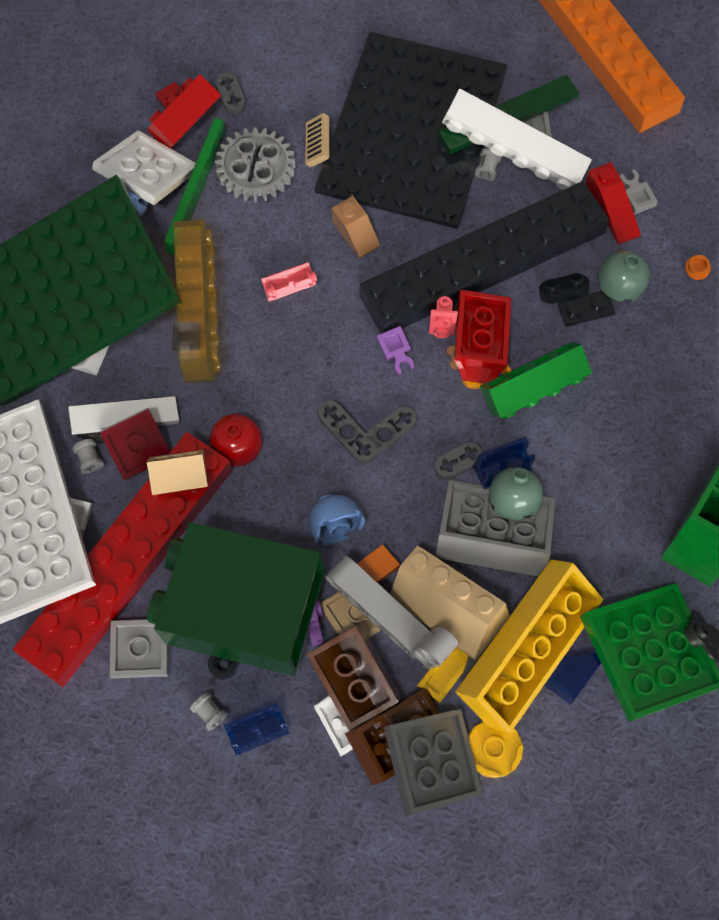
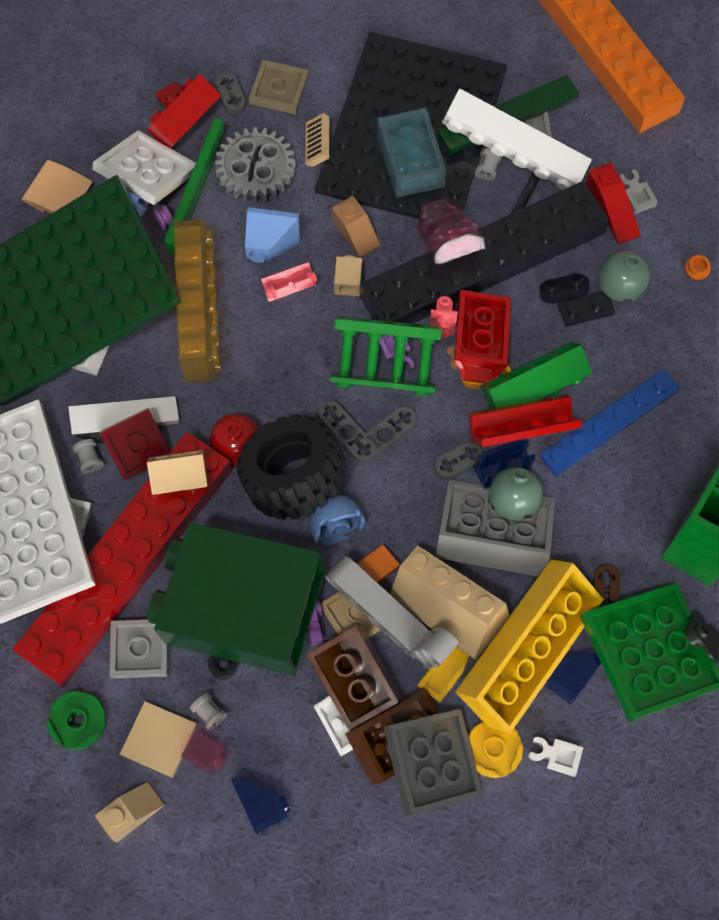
(55, 187): none -> light nougat slope
(61, 716): none -> green plate
(129, 811): none -> tan slope
(158, 739): none -> tan tile
(163, 217): none -> medium lavender bush
(186, 336): clear smoke plate -> none
(205, 753): none -> clear pink bracket
(256, 729): clear blue hinge -> none
(261, 805): none -> clear blue slope
(270, 233): none -> medium blue slope
(279, 87): none -> dark tan plate
(305, 487): none -> black tyre
(348, 275): none -> tan brick
(401, 332): none -> green fence
(411, 152): none -> clear light blue brick
(448, 231): none -> clear pink slope
(522, 421): none -> red fence
(526, 193): none -> black bar
(561, 755): none -> white plate
(609, 422): none -> blue plate
(613, 587): none -> reddish brown beam

